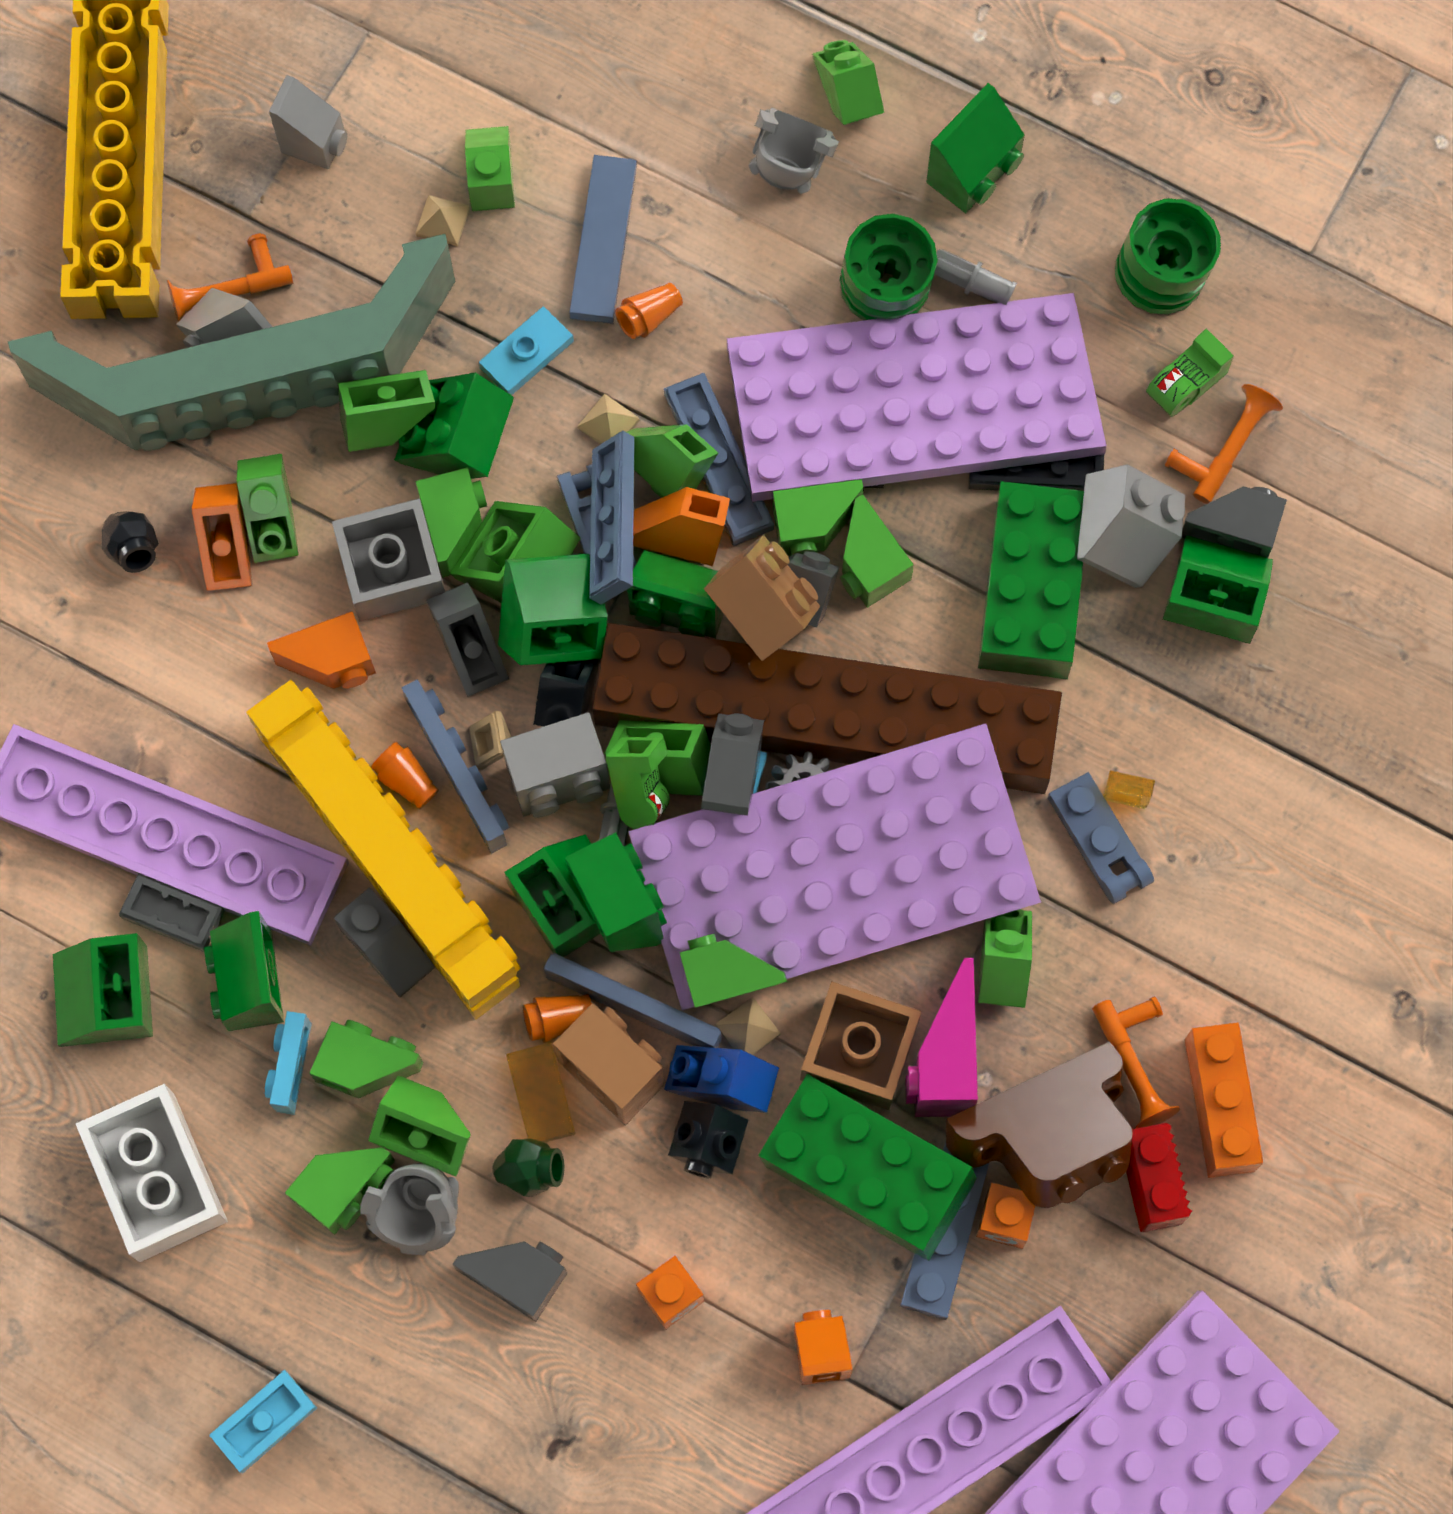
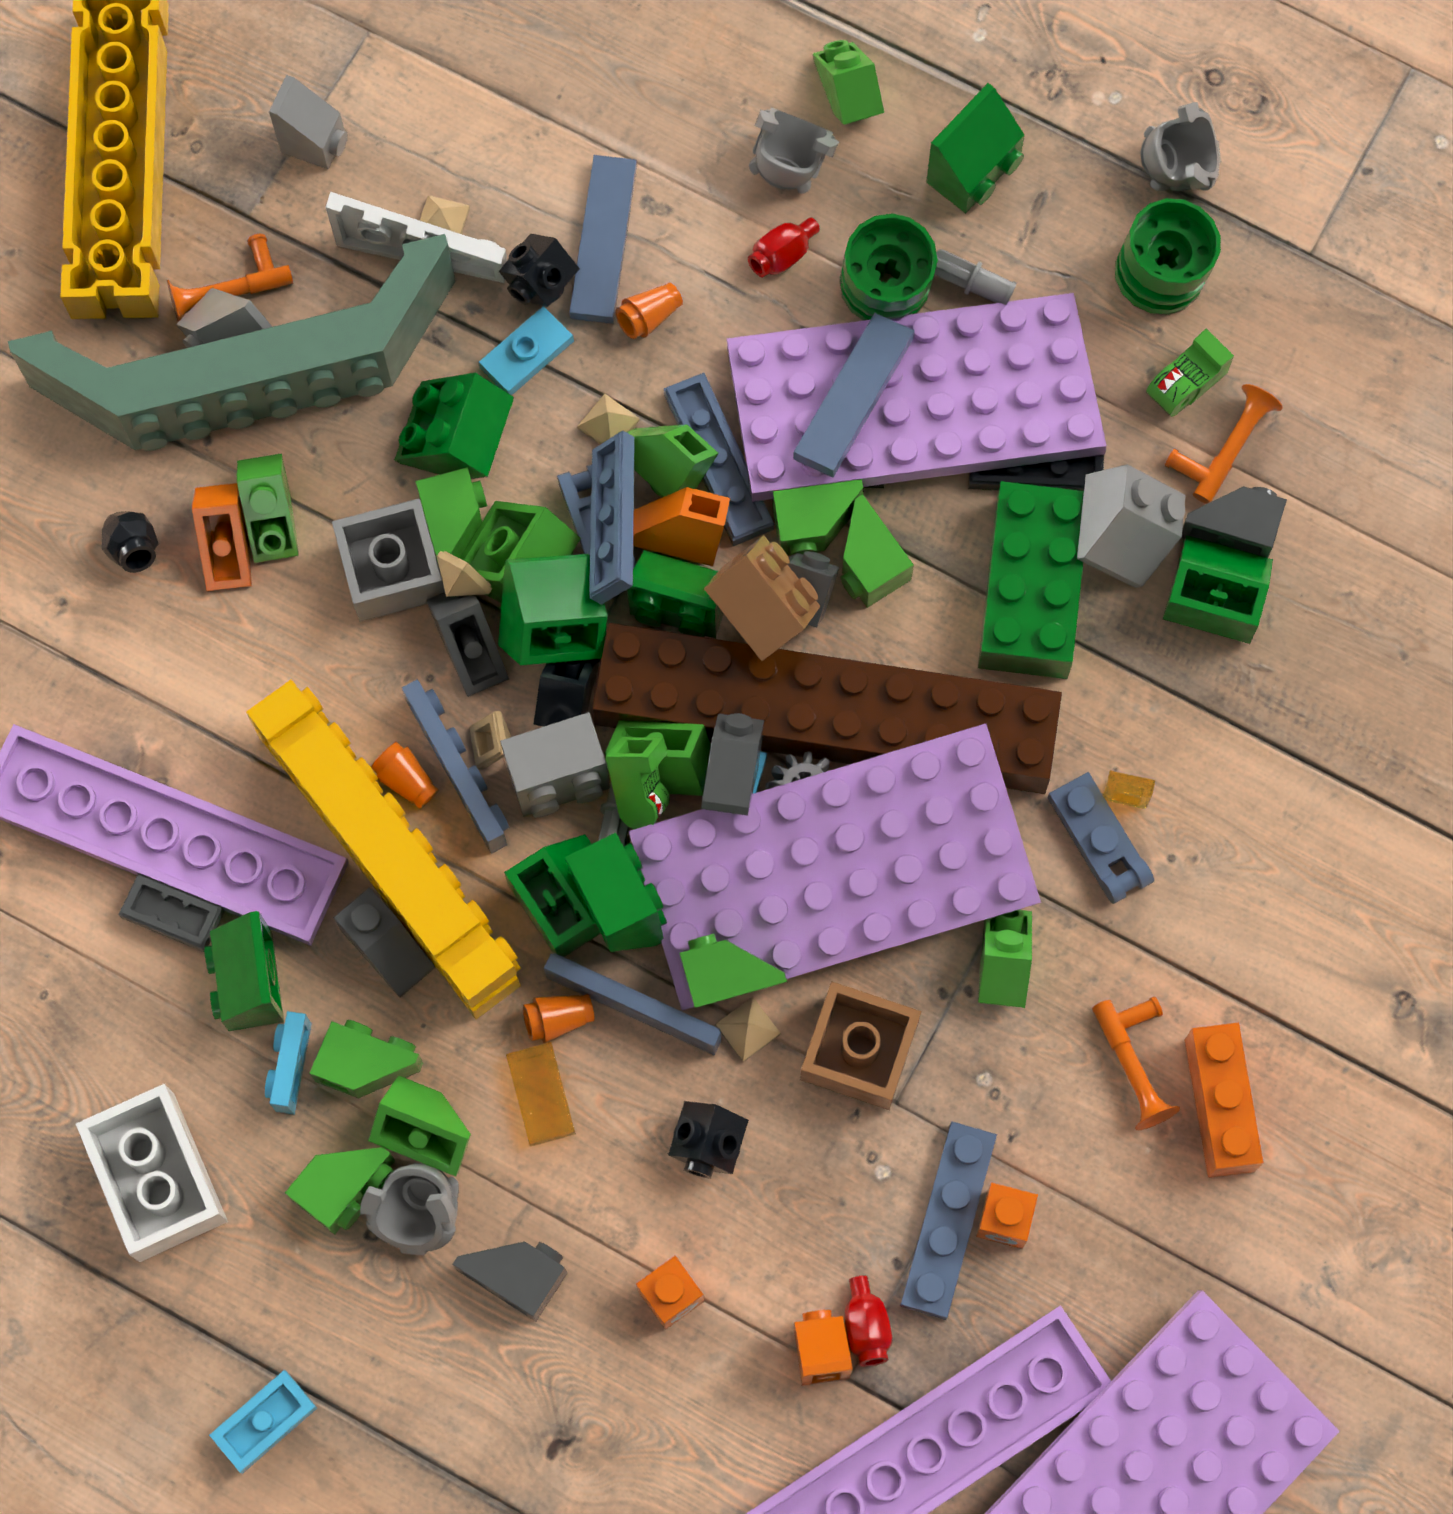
(102, 991): green slope -> none
(326, 653): orange slope -> none
(383, 232): none -> white wing
(383, 408): bright green slope -> none
(460, 577): none -> tan slope
(489, 168): bright green slope -> none
(529, 1167): dark green rock -> none
(538, 270): none -> black brick
(610, 1062): medium nougat brick -> none
(722, 1077): blue slope -> none
(782, 247): none -> red plant
(853, 395): none -> sand blue tile
(867, 1324): none -> red plant
(868, 1167): green brick -> none
(946, 1064): dark pink slope -> none
(1052, 1130): brick -> none
(1156, 1179): red brick -> none
(1182, 152): none -> light grey helmet

